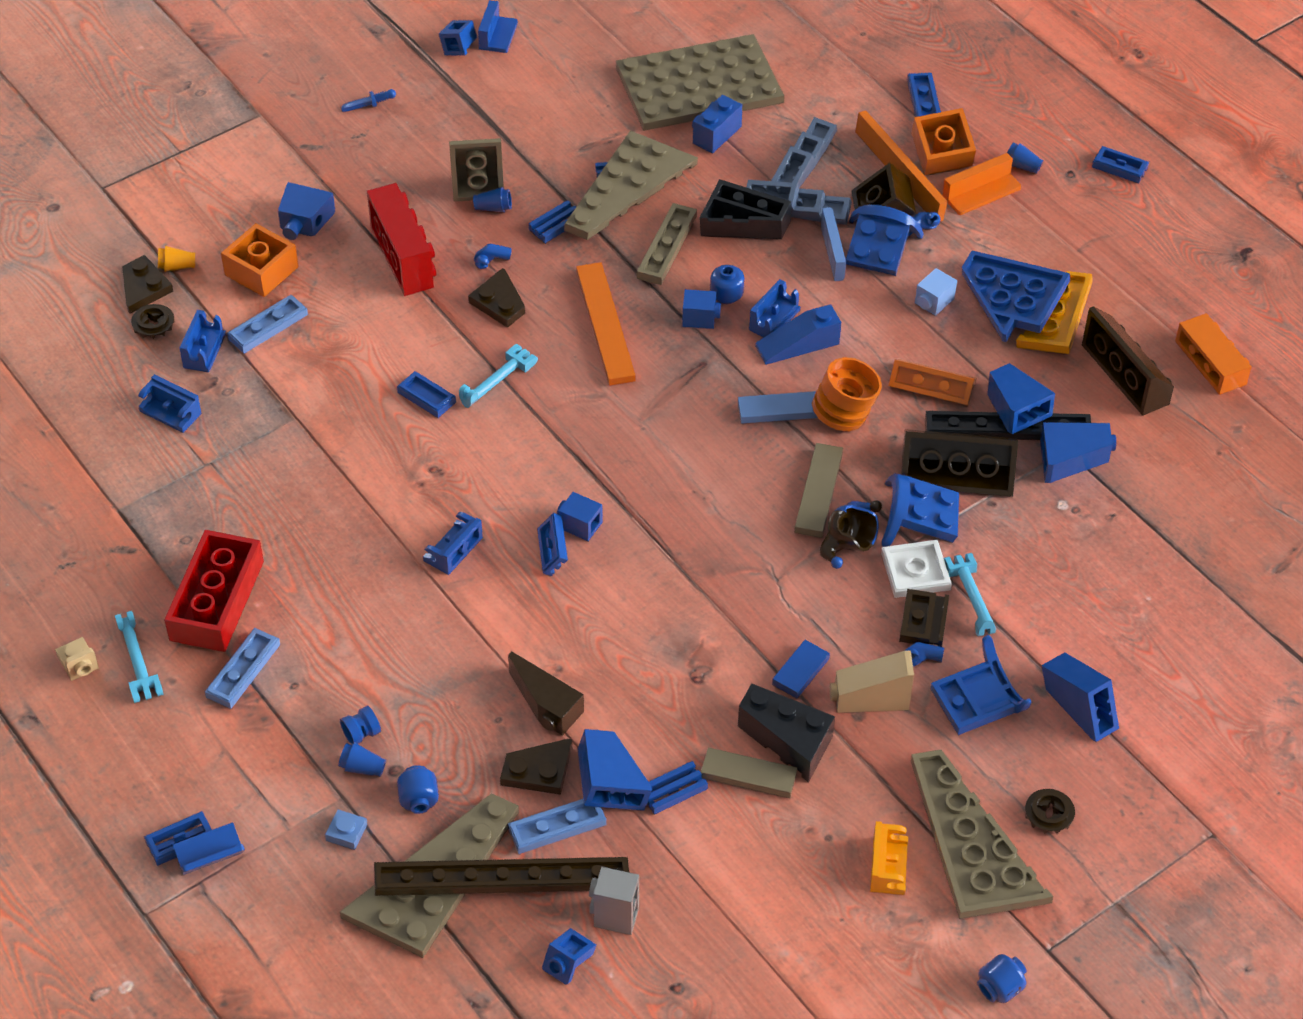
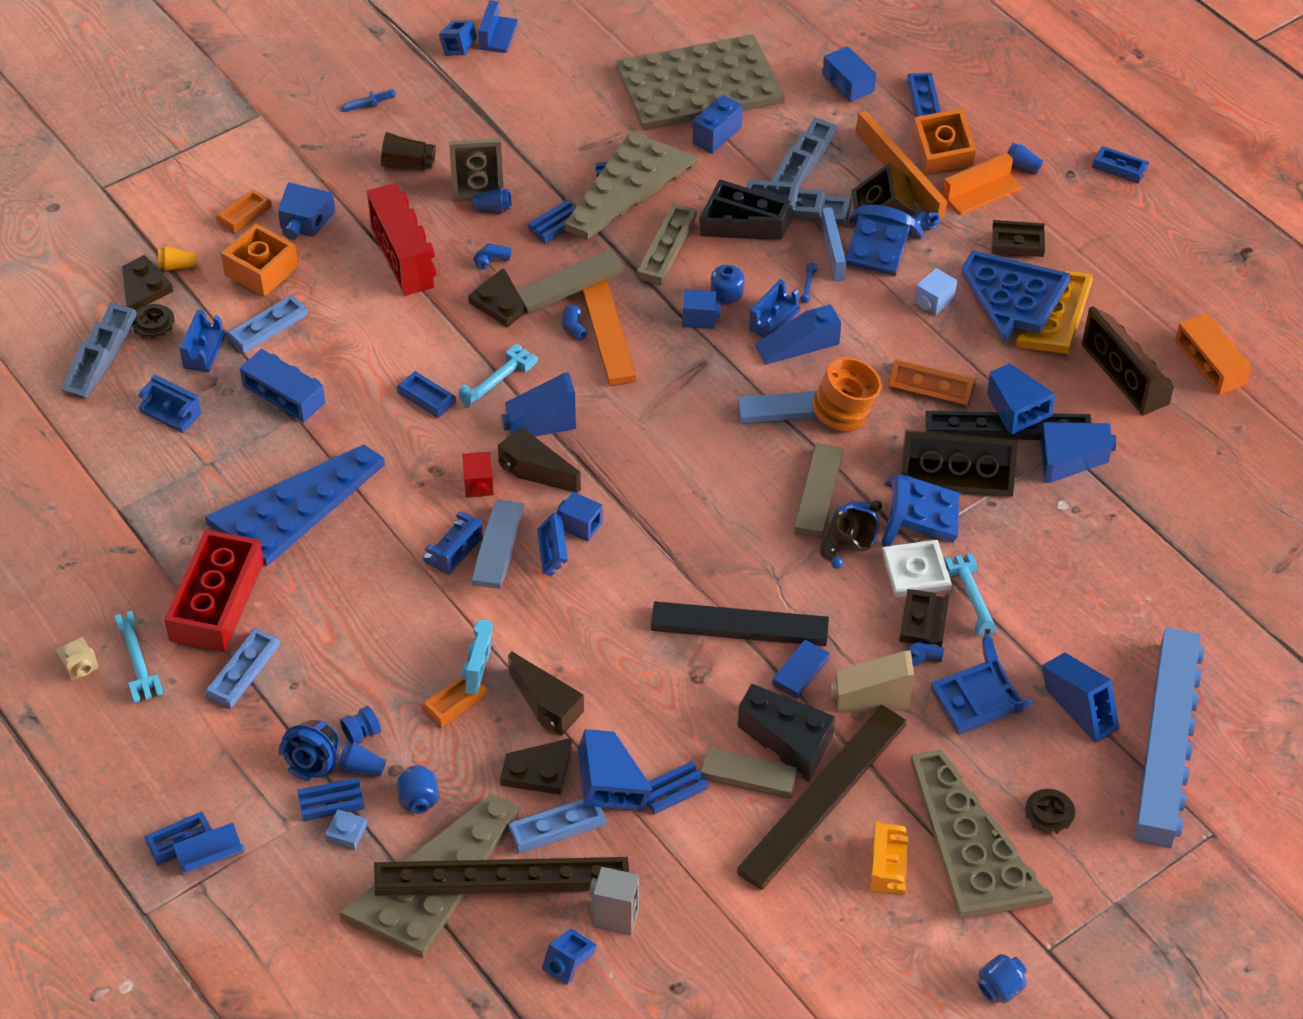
(99, 351): none -> sand blue slope
(243, 211): none -> orange tile
(282, 385): none -> blue brick
(297, 504): none -> blue wing
(310, 749): none -> blue cone
(330, 795): none -> blue tile
(406, 152): none -> dark brown plant
(451, 702): none -> orange tile
(477, 474): none -> red brick
(477, 656): none -> medium azure hinge
(498, 544): none -> sand blue slope
(536, 462): none -> dark brown slope
(543, 409): none -> blue slope
(570, 281): none -> dark tan tile
(570, 323): none -> blue arm
(739, 623): none -> black tile
(810, 268): none -> blue hinge
(821, 797): none -> dark brown tile
(849, 73): none -> blue brick
(1018, 238): none -> dark brown plate
(1168, 738): none -> medium blue brick

